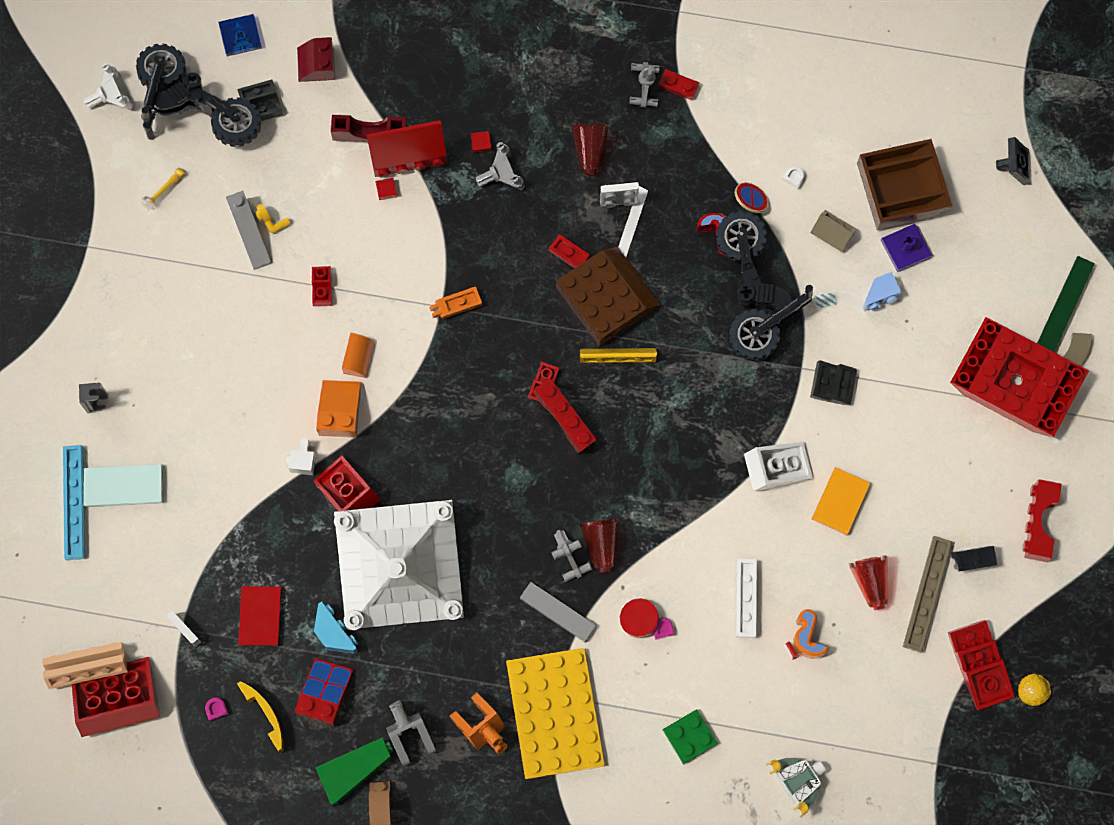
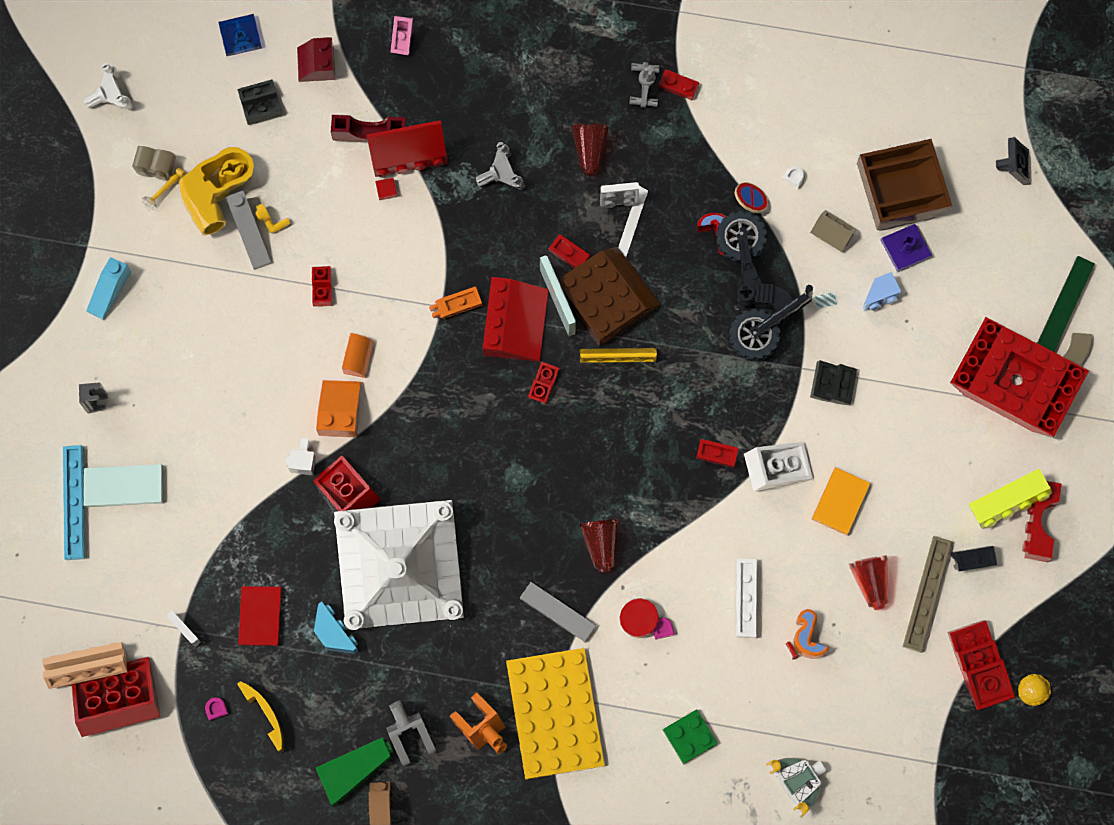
(108, 287): none -> medium azure slope
(154, 162): none -> dark tan brick
(180, 96): piece -> none
(211, 183): none -> yellow piece
(324, 692): slope -> none
(402, 33): none -> bright pink slope
(480, 142): red tile -> none
(515, 320): none -> red slope
(557, 295): none -> light aqua tile
(562, 411): red arch -> none
(565, 548): light grey axle -> none
(717, 453): none -> red plate
(1010, 498): none -> neon yellow brick

